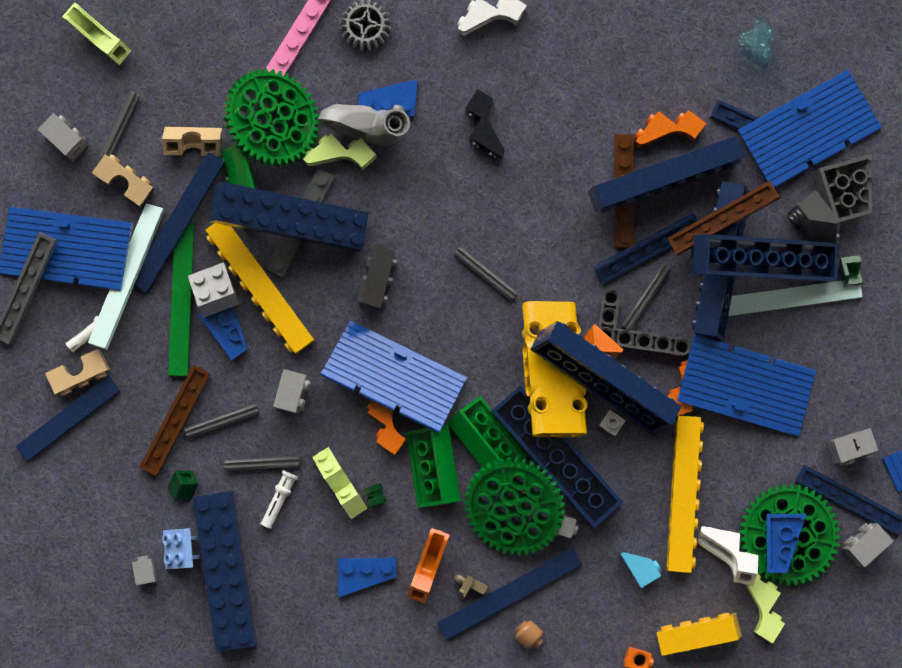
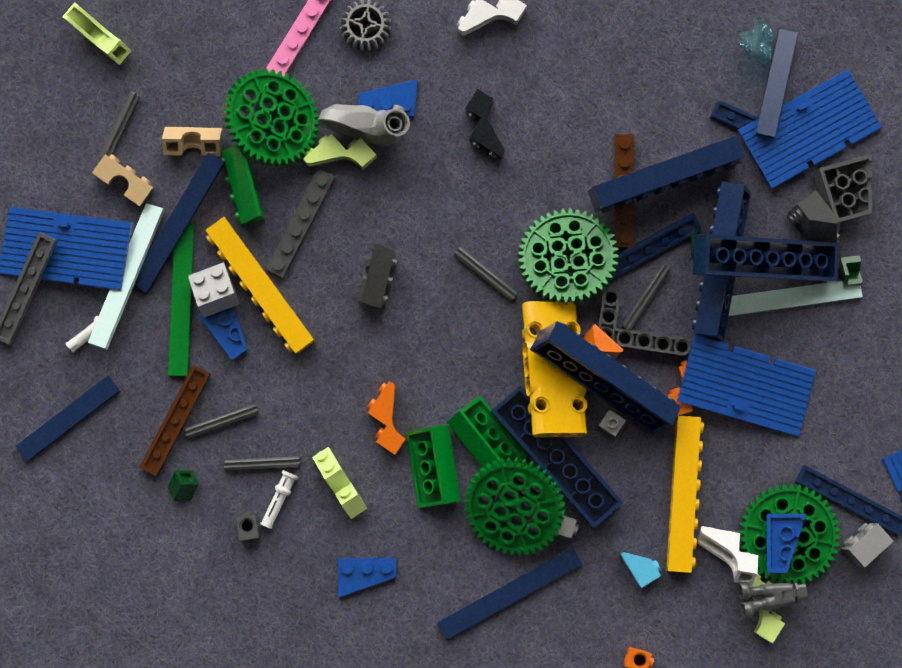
(59, 133): light grey brick -> none
(93, 367): tan arch -> none
(144, 570): light grey brick -> none
(178, 548): light blue plate -> none
(224, 571): dark blue brick -> none
(245, 535): none -> dark grey brick
(288, 216): dark blue brick -> none
(291, 392): light grey brick -> none
(375, 495): dark green wheel -> none
(394, 376): door -> none
(428, 565): orange arch -> none
(469, 582): dark tan piece -> none
(528, 635): medium nougat head -> none
(594, 275): none -> green gear
(660, 127): orange arch -> none
(699, 634): yellow wedge -> none
(725, 217): reddish brown plate -> none
(774, 595): none -> dark grey piece
(776, 83): none -> dark blue tile
(851, 446): light grey brick -> none

